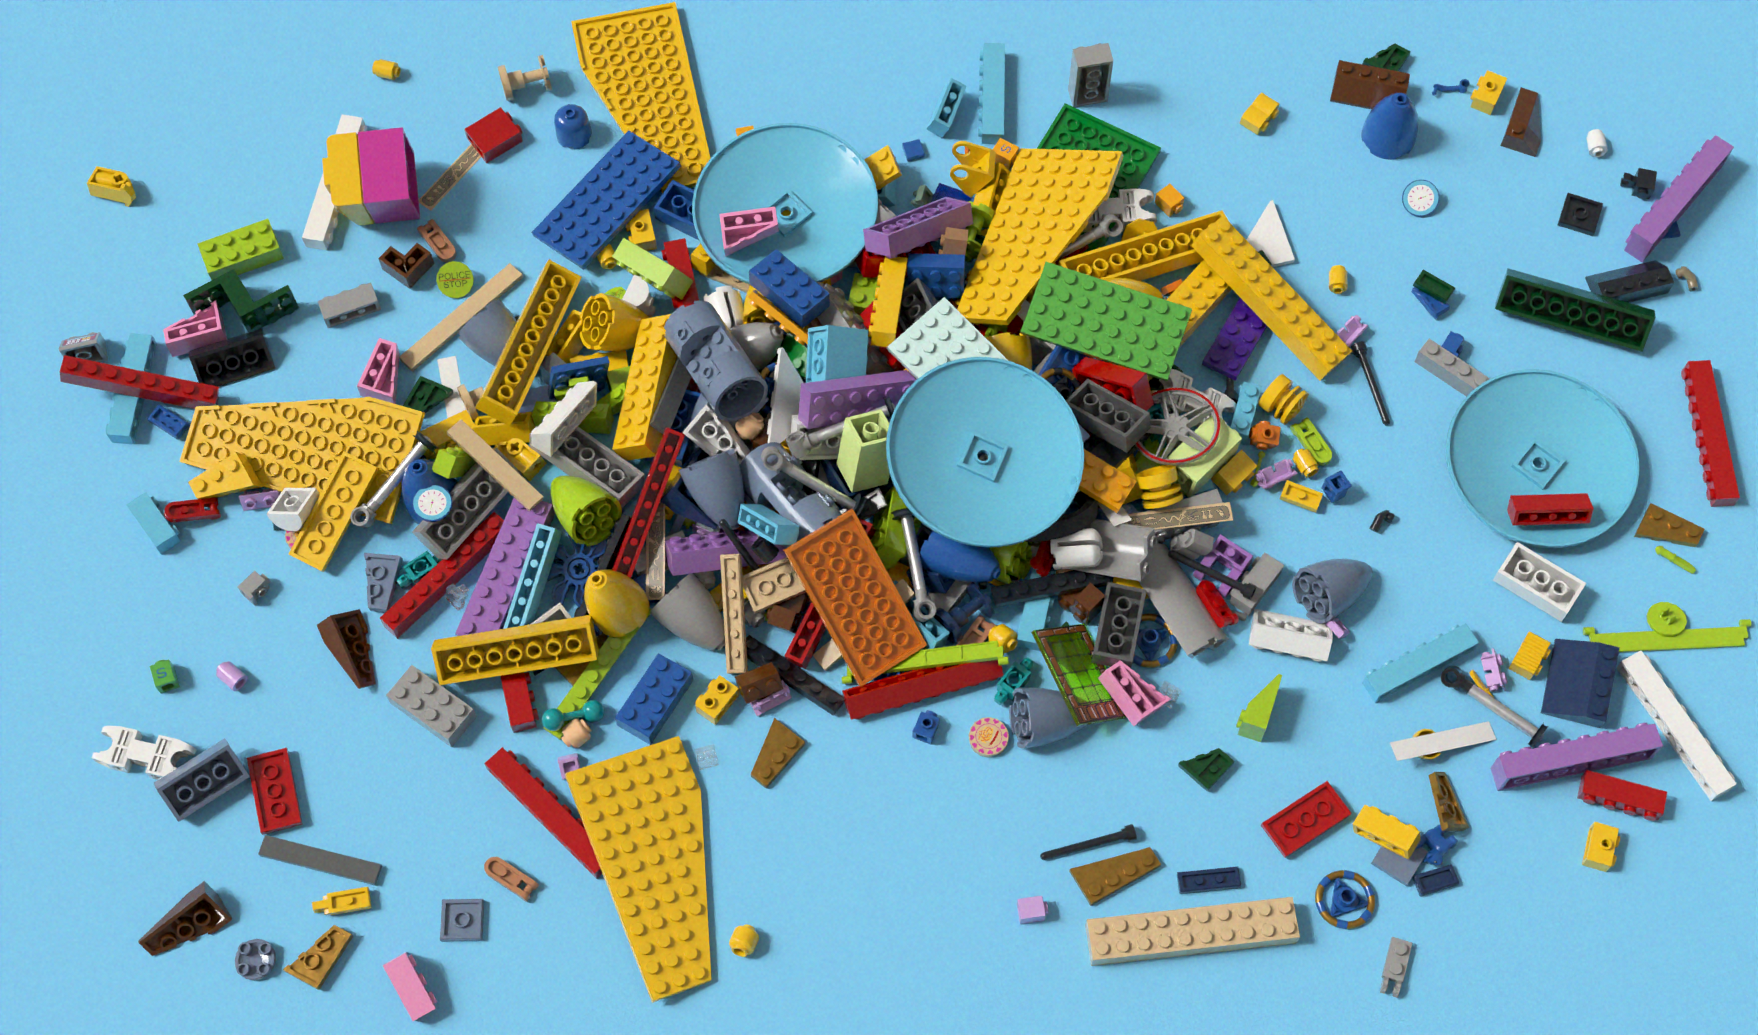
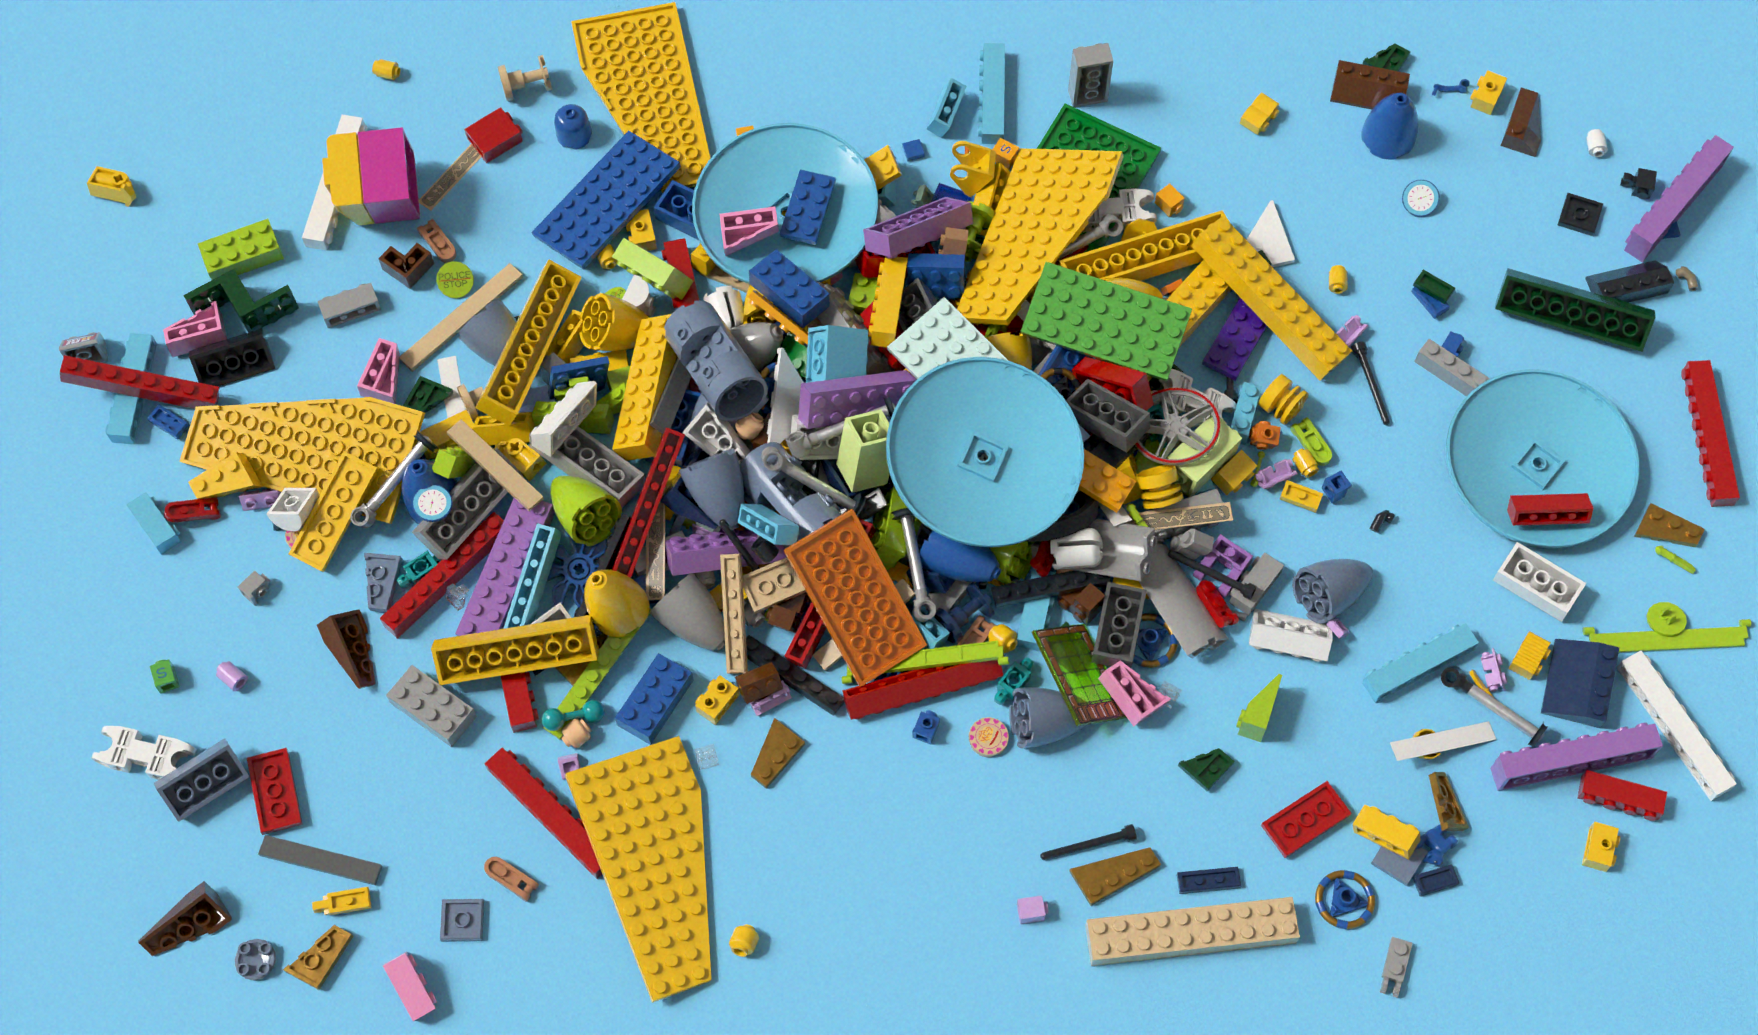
(807, 207): none -> blue plate
(1135, 515): none -> lime piece

